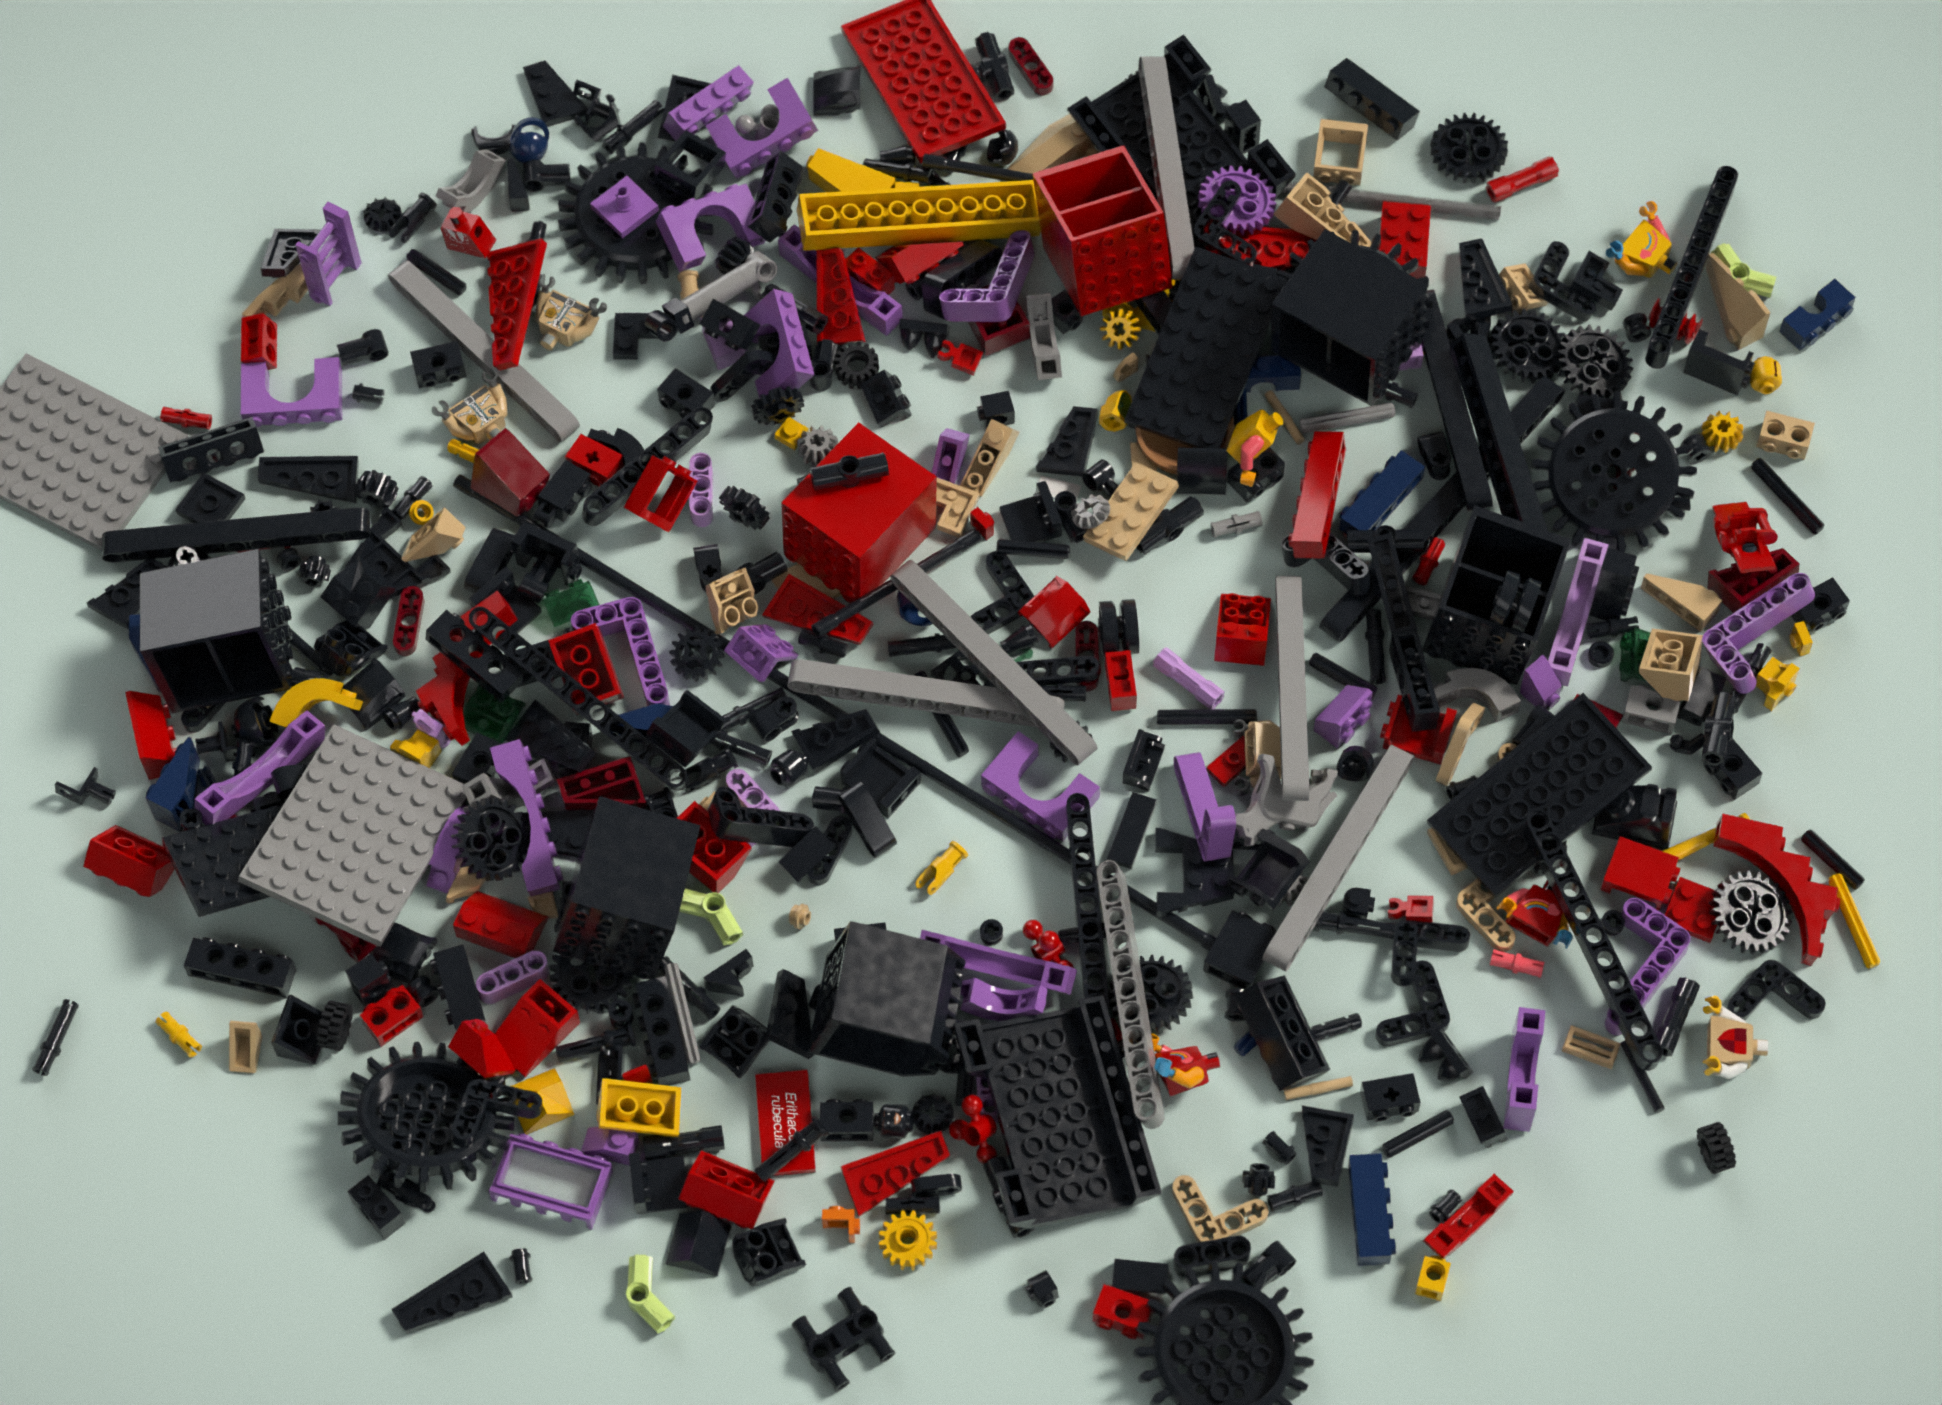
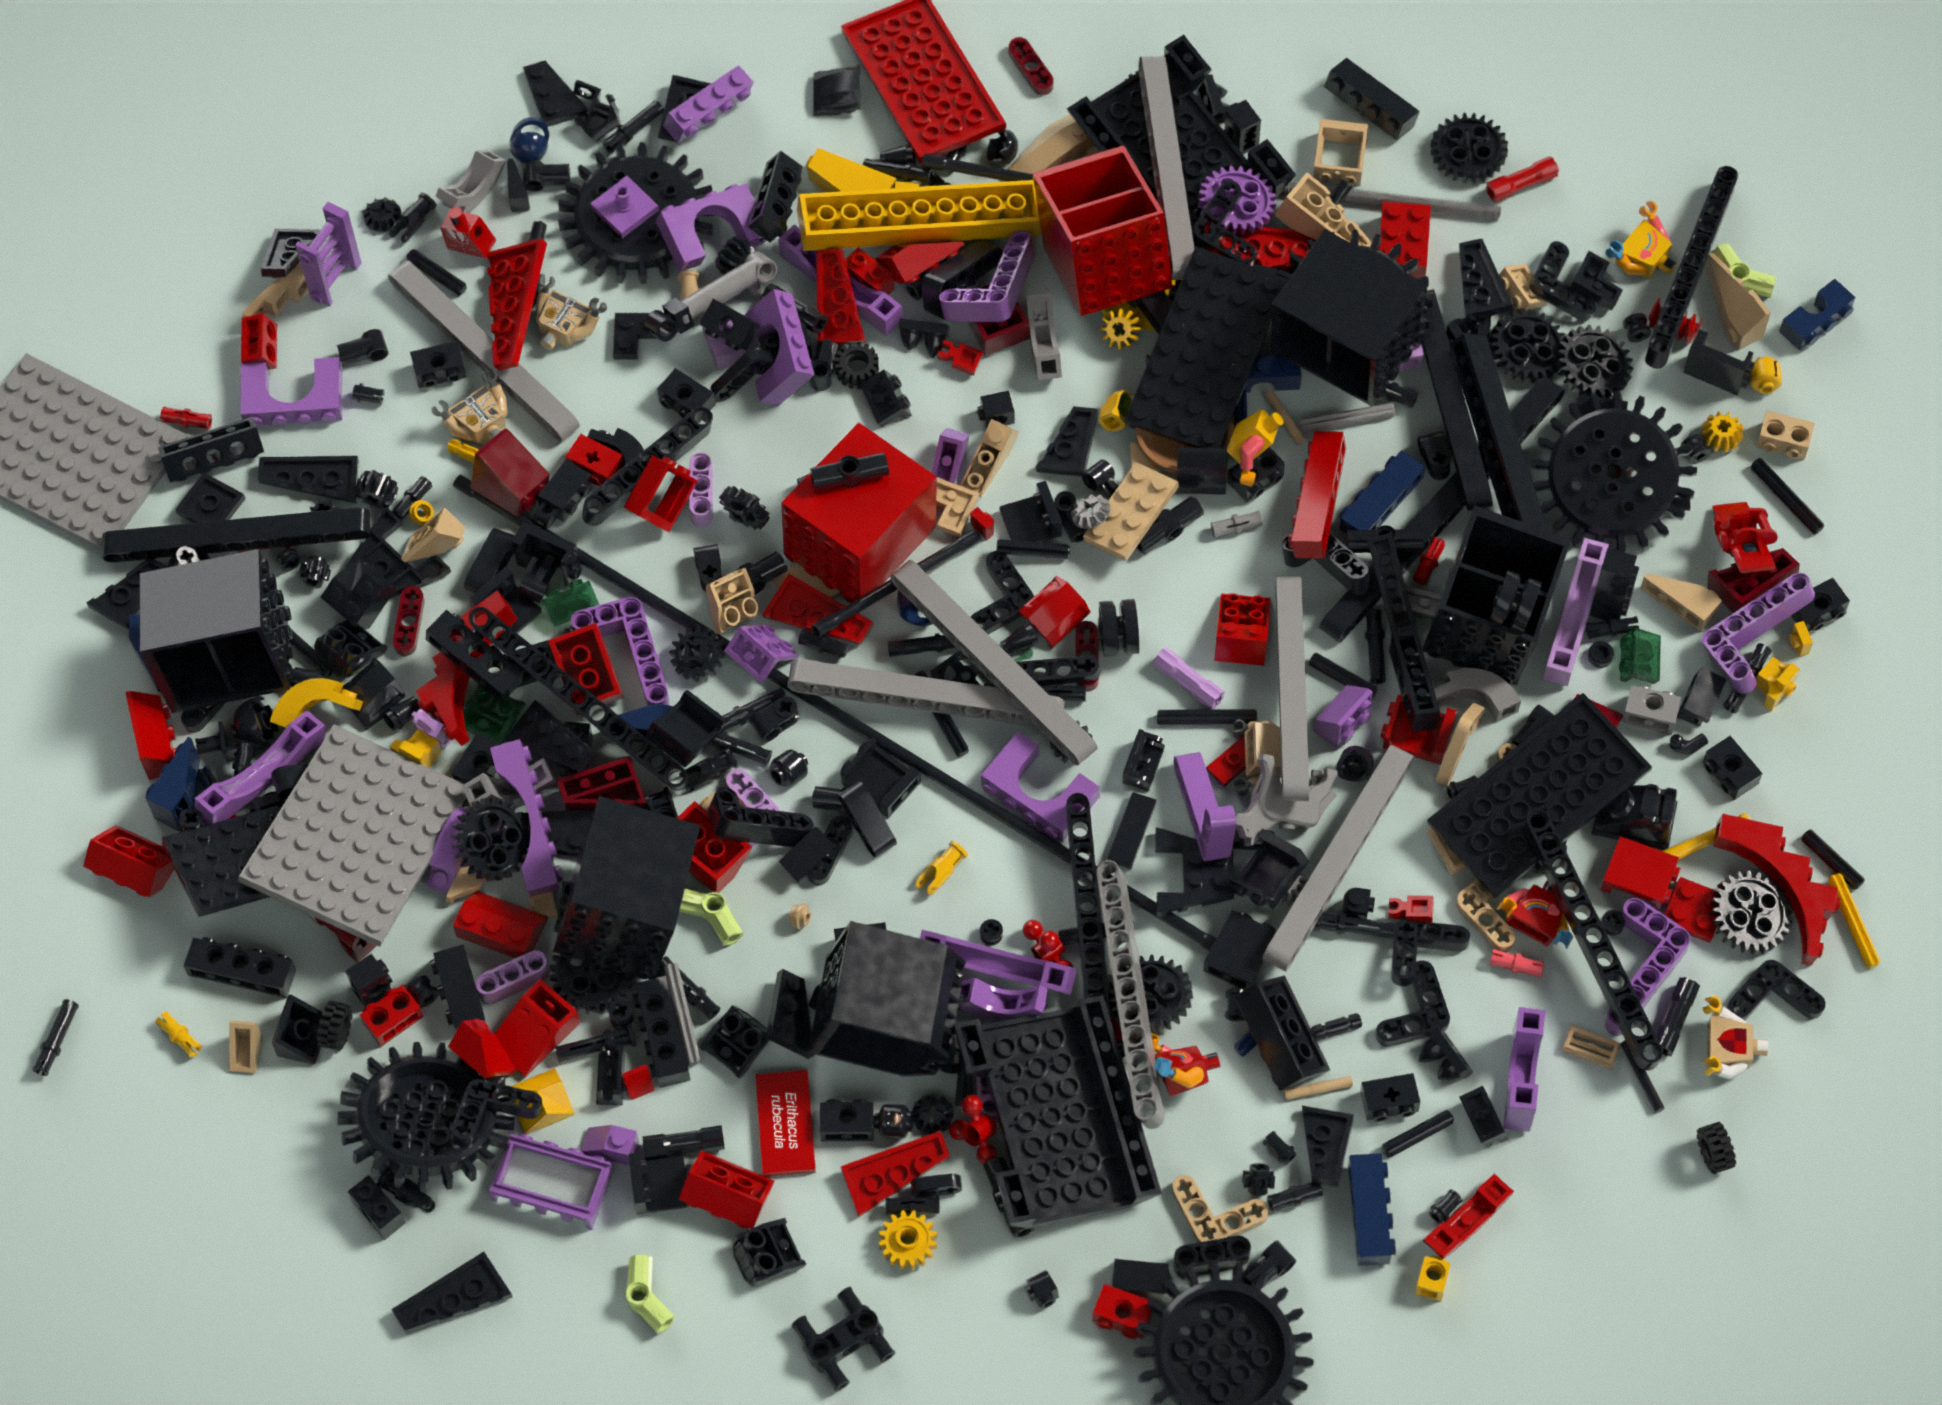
(89, 788): black bracket -> none
(404, 952): black slope -> none
(496, 145): black helmet -> none
(521, 1265): black pin -> none
(639, 1107): yellow slope -> none
(688, 186): black window -> none
(698, 1242): black slope -> none
(725, 977): black slope -> none
(768, 122): light grey piece -> none
(777, 405): black gear -> none
(790, 432): yellow plate -> none
(792, 128): medium lavender arch -> none
(801, 1141): black pin -> none
(809, 442): light grey gear -> none
(834, 739): black wing -> none
(841, 1218): orange bracket -> none
(980, 71): black bush -> none
(995, 66): black piece -> none
(1057, 486): white sticker -> none
(1063, 304): black brick -> none
(1120, 680): red brick -> none
(1126, 367): tan tile -> none
(1541, 684): medium lavender slope -> none
(1671, 663): tan slope -> none
(1719, 728): black piece -> none

